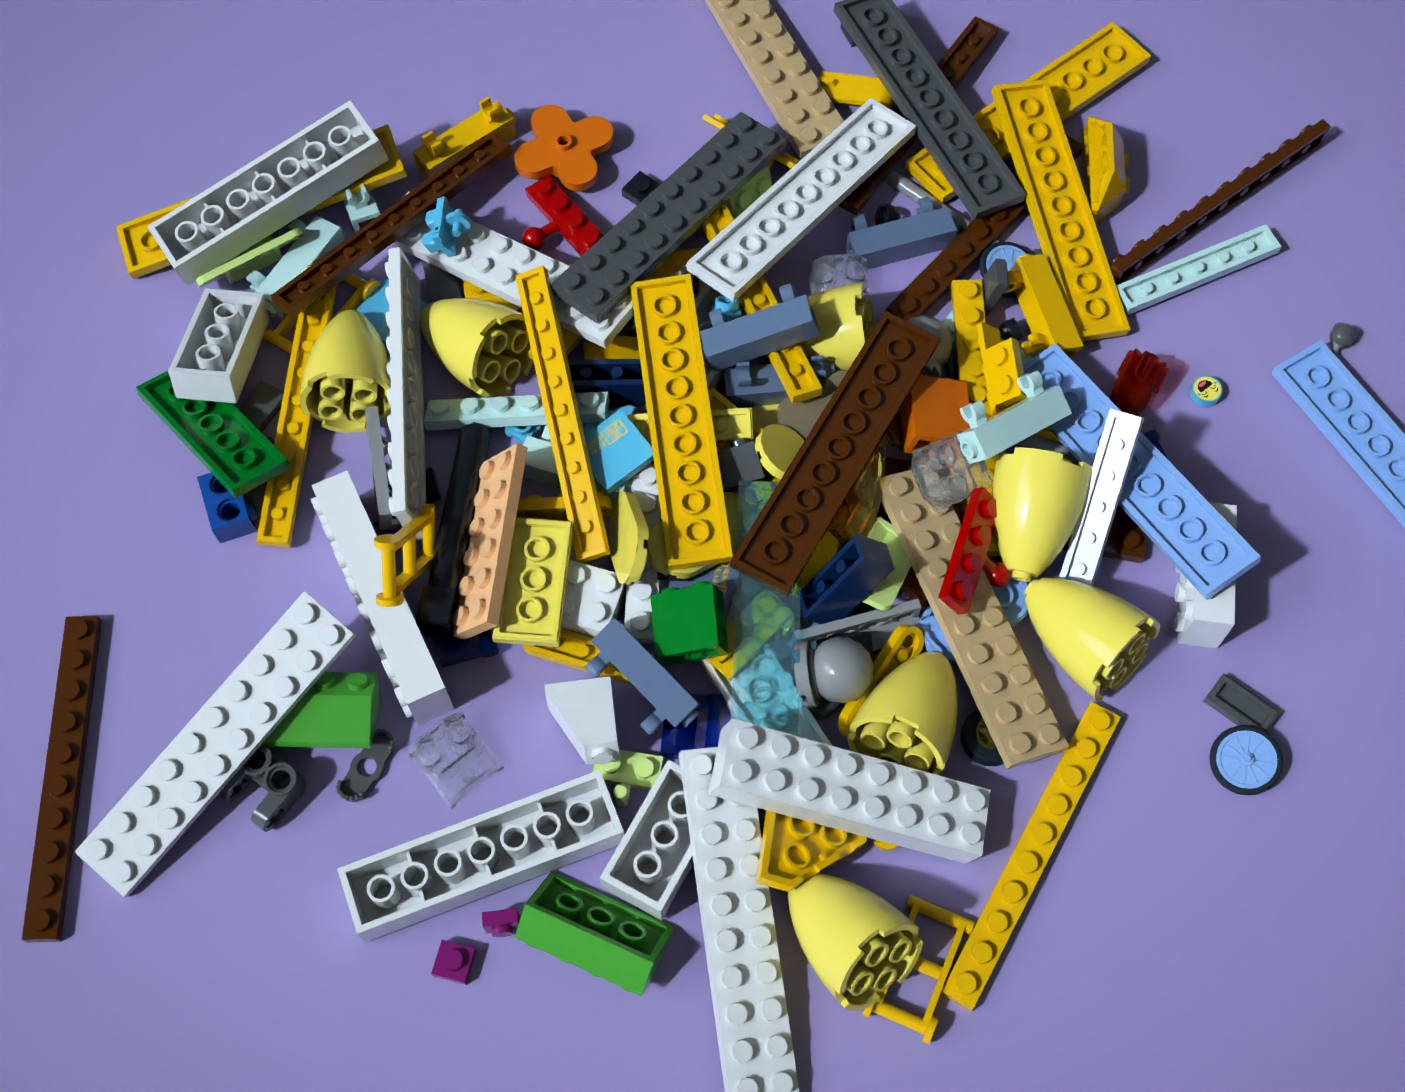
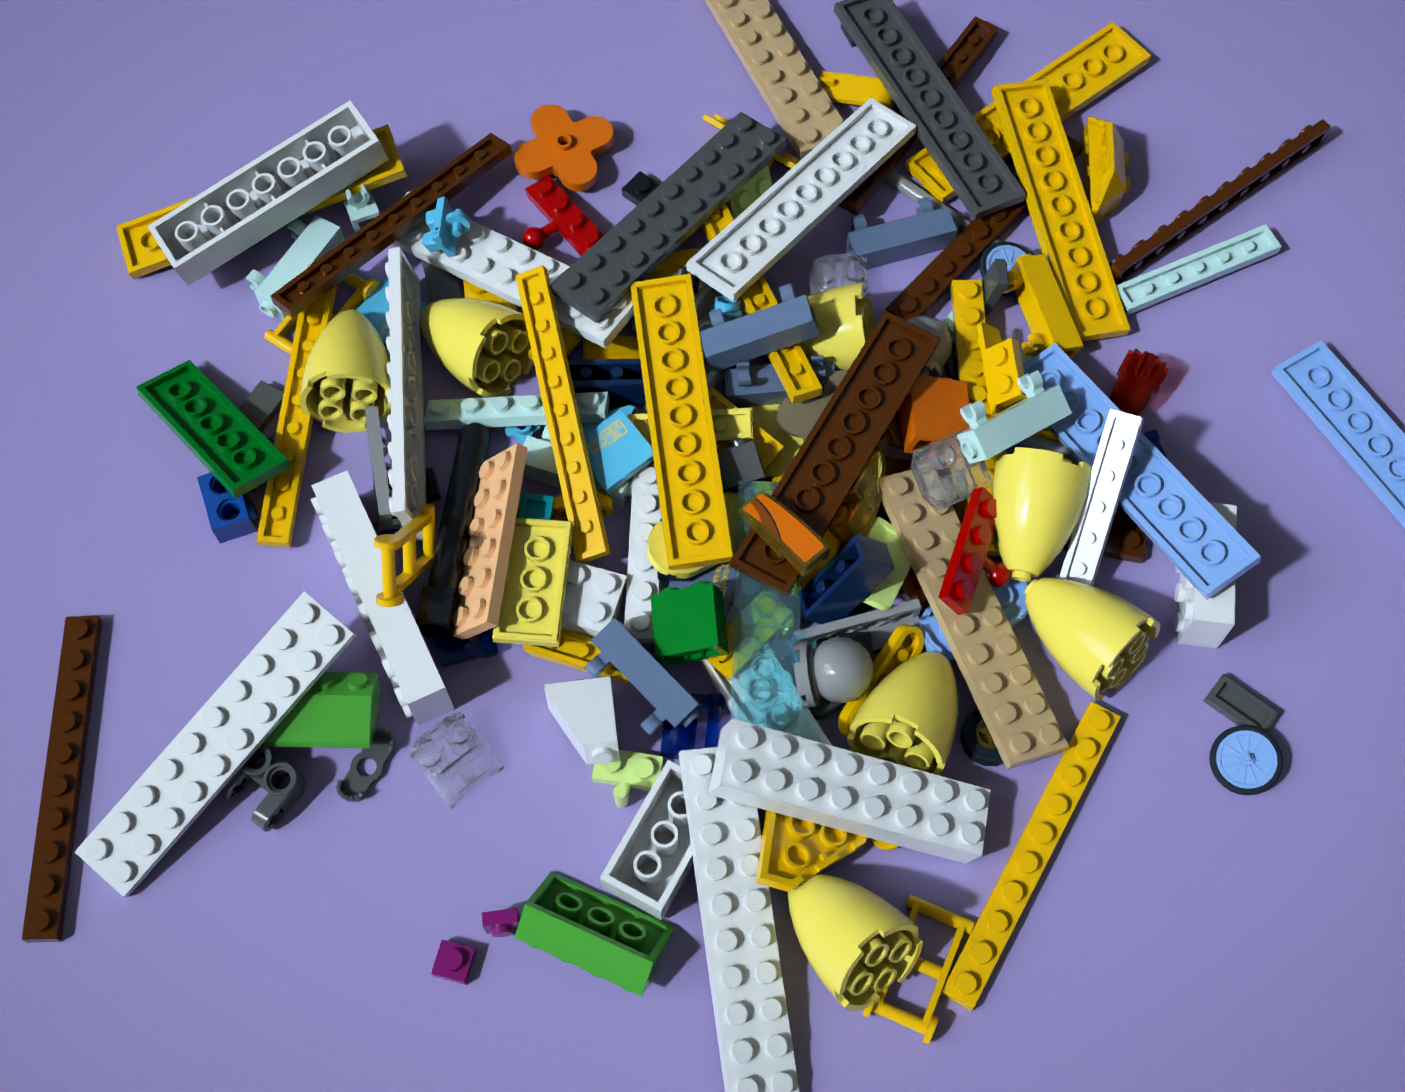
(219, 346): white brick -> none
(255, 257): yellowish green plate -> none
(446, 147): yellow brick -> none
(480, 856): white brick -> none
(536, 506): none -> teal tile
(626, 538): light yellow tile -> none
(778, 448): light yellow tile -> none
(785, 532): none -> slope
(886, 213): black hinge -> none
(1010, 329): black hinge -> none
(1205, 391): tile -> none
(1342, 336): dark grey hinge -> none

